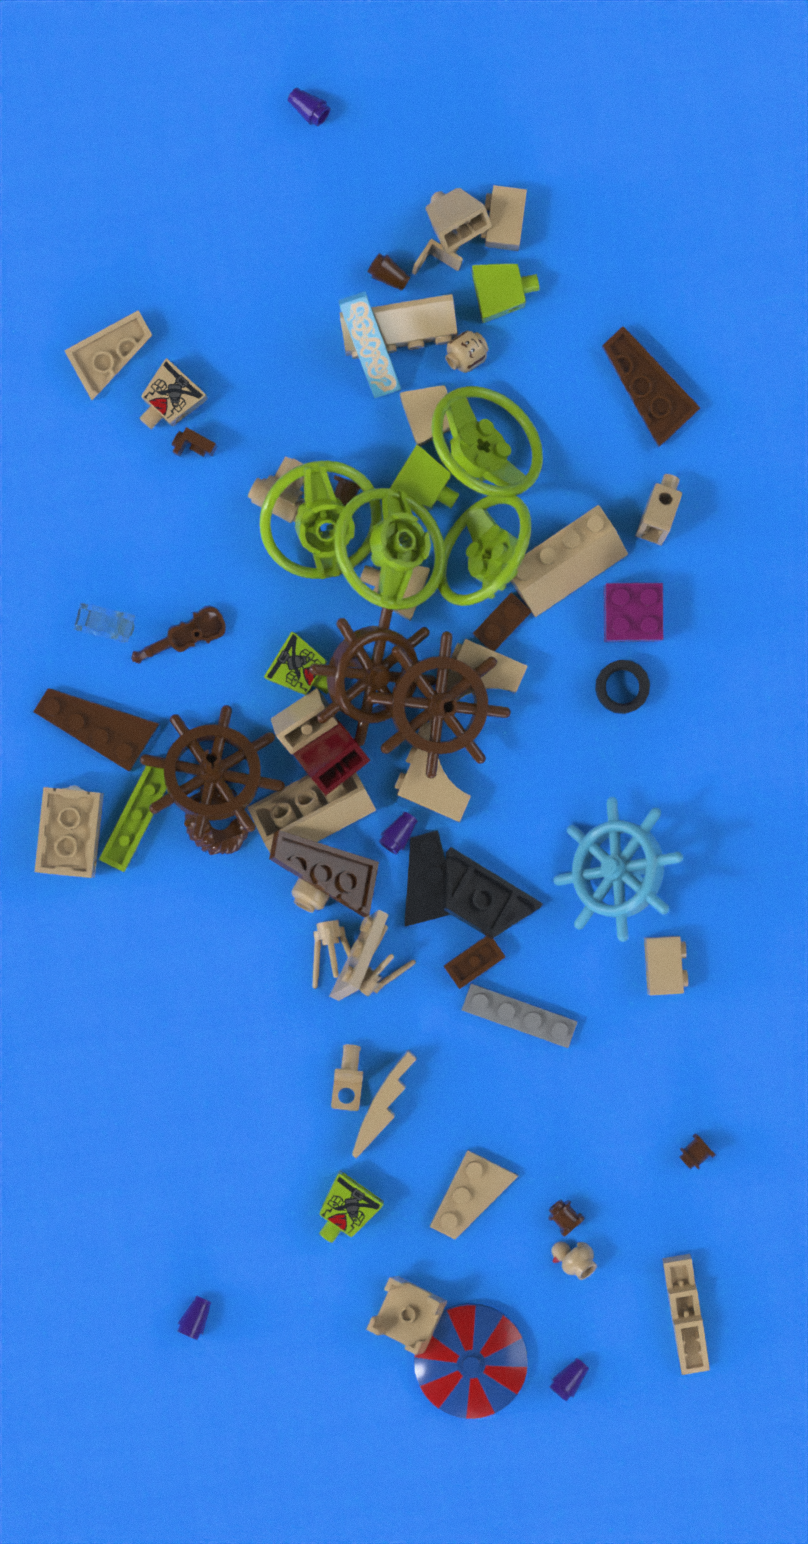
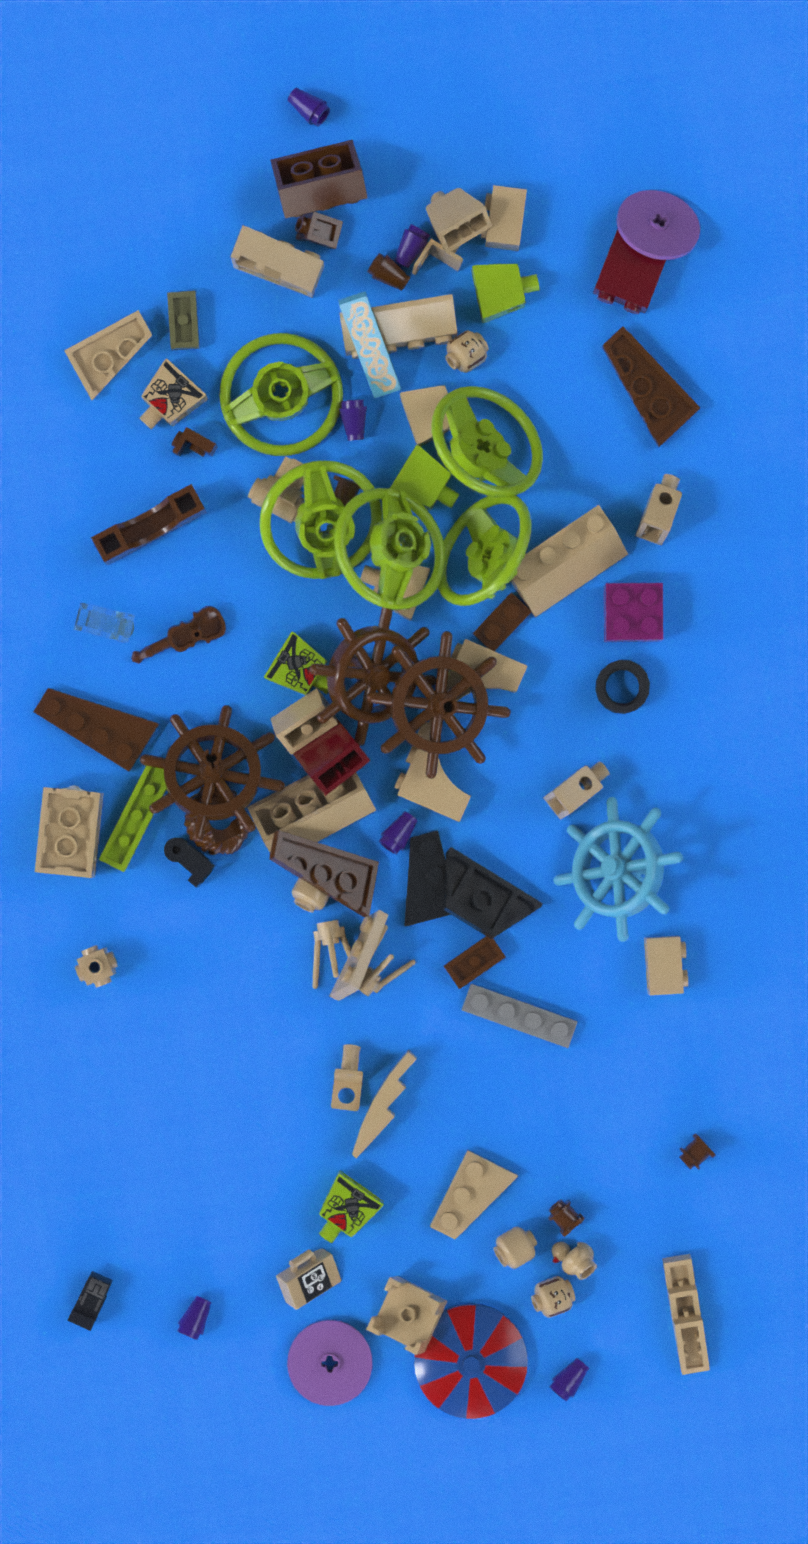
(90, 1301): none -> leg
(107, 966): none -> tan brick
(151, 525): none -> reddish brown arch
(183, 320): none -> olive plate
(190, 858): none -> black leg
(260, 402): none -> lime piece
(277, 261): none -> tan wedge
(308, 1277): none -> tan piece
(312, 1348): none -> medium lavender piece
(318, 229): none -> bracket
(319, 179): none -> brick
(354, 418): none -> dark purple cone
(411, 245): none -> dark purple cone
(515, 1247): none -> tan head
(553, 1296): none -> tan head
(569, 794): none -> tan torso
(628, 277): none -> dark red brick
(641, 222): none -> medium lavender piece

